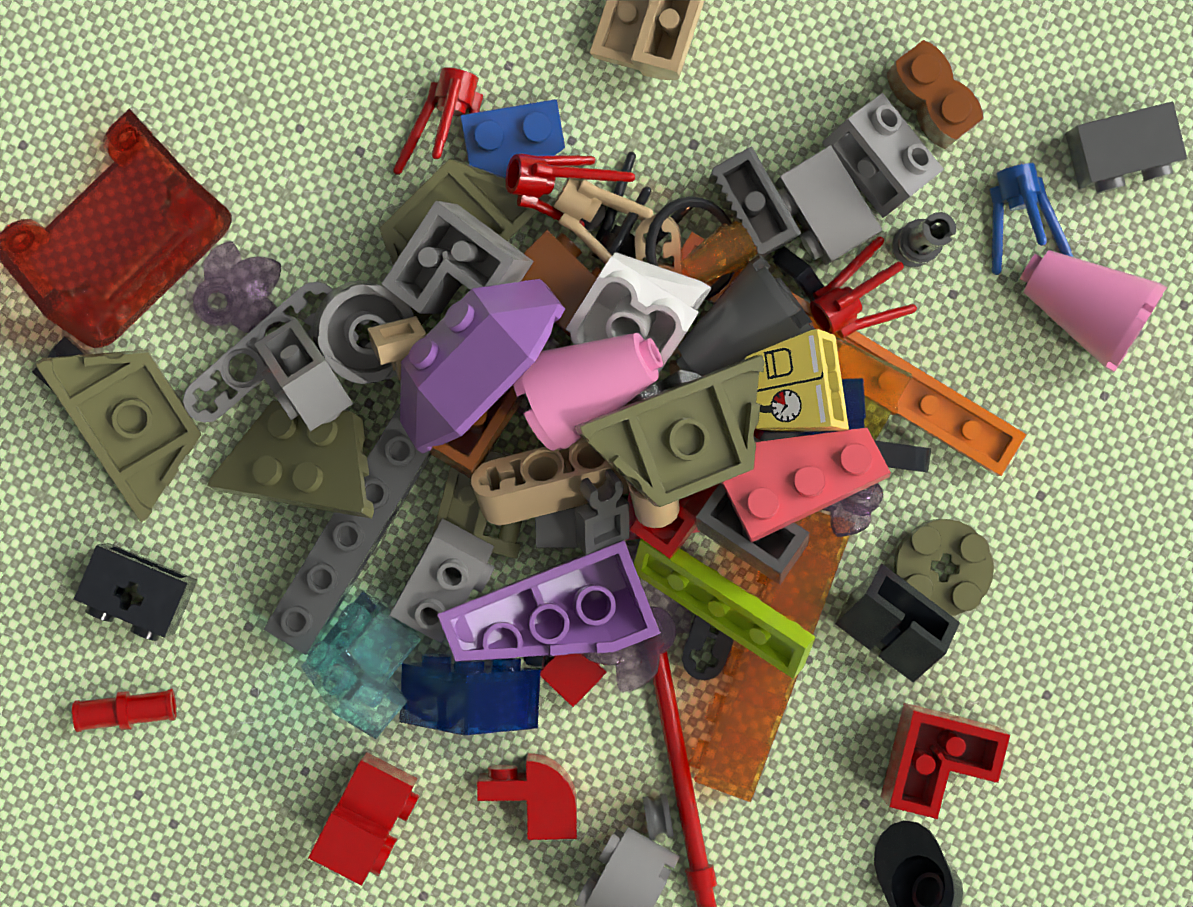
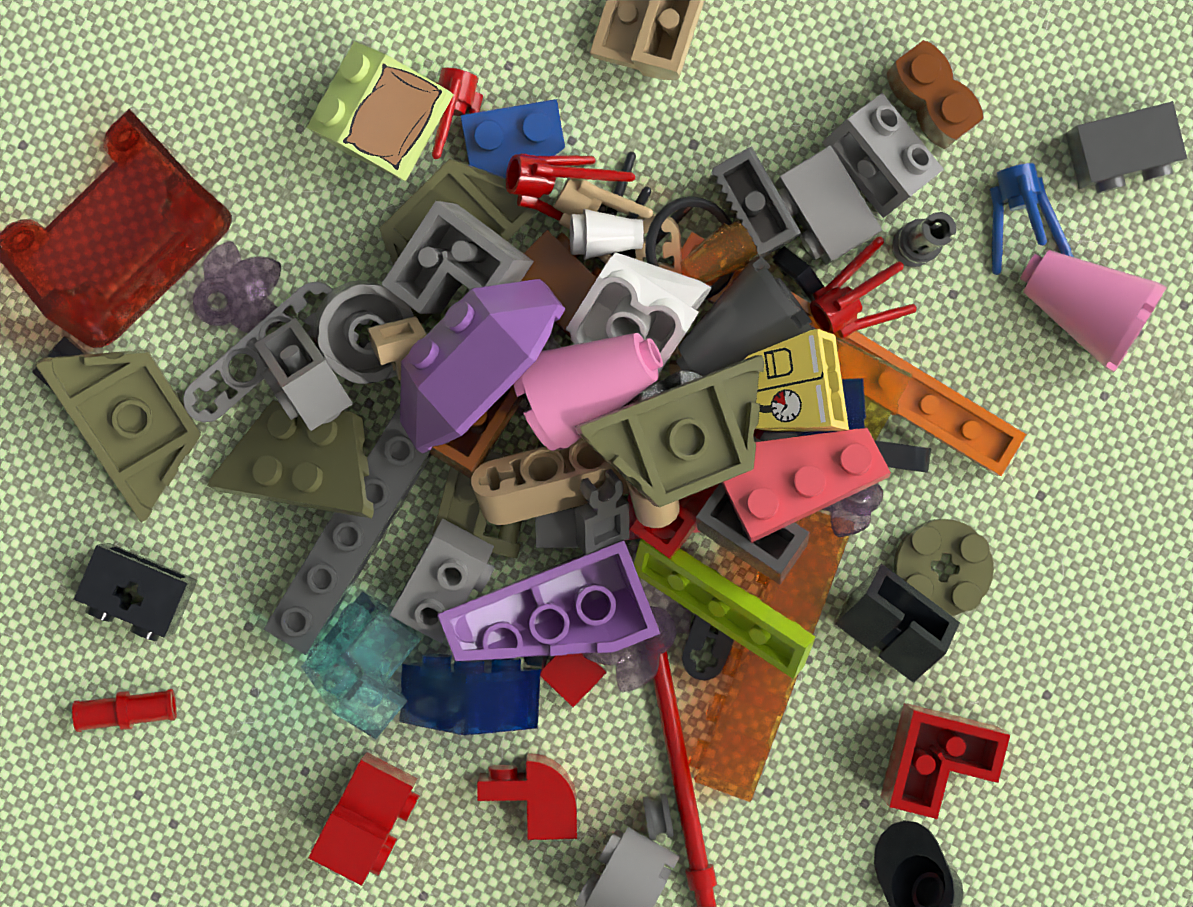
(379, 111): none -> slope
(603, 234): none -> white cone

